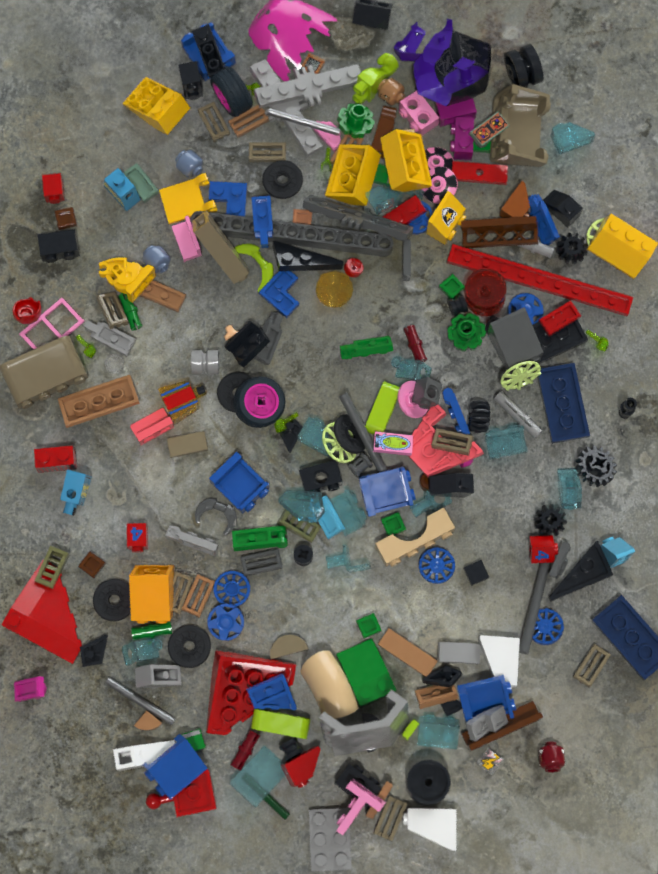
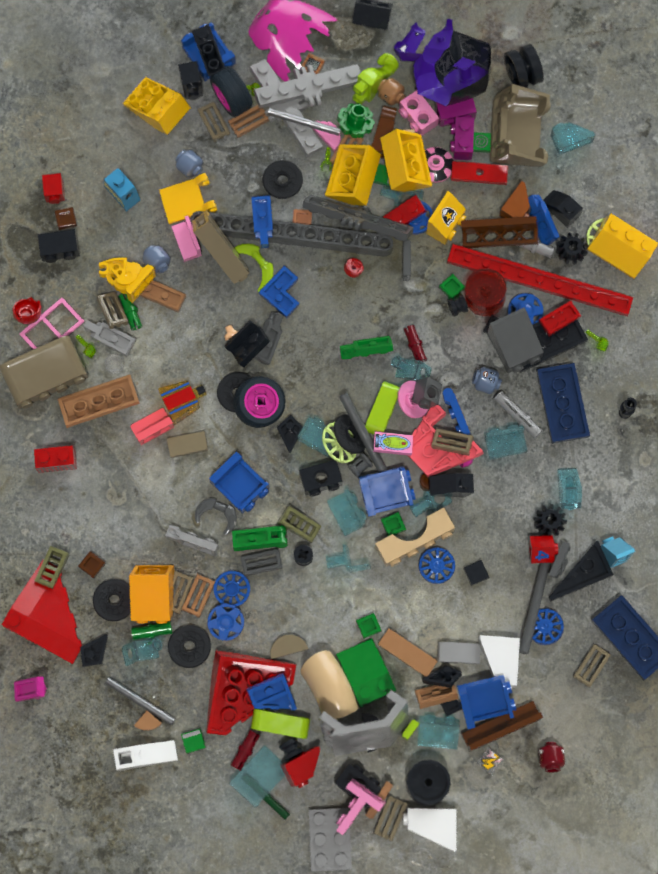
(74, 482): dark azure torso -> none
(137, 537): red brick -> none
(143, 185): sand green tile -> none
(158, 676): light grey slope -> none
(175, 768): blue panel -> none
(193, 799): red plate -> none
(204, 362): light grey wheel -> none
(232, 193): blue plate -> none
(266, 152): dark tan tile -> none
(280, 423): clear neon green hand -> none
(297, 259): black wing -> none
(303, 504): clear light blue slope -> none
(330, 520): medium azure tile -> none
(334, 289): clear yellow dish -> none
(379, 200): clear light blue bracket -> none
(447, 180): dish -> none
(466, 340): green plant -> none
(479, 416): black gear -> none
(486, 380): none -> sand blue head
(489, 129): tile -> none
(489, 720): light grey slope -> none
(520, 374): yellowish green wheel -> none
(596, 466): black gear -> none

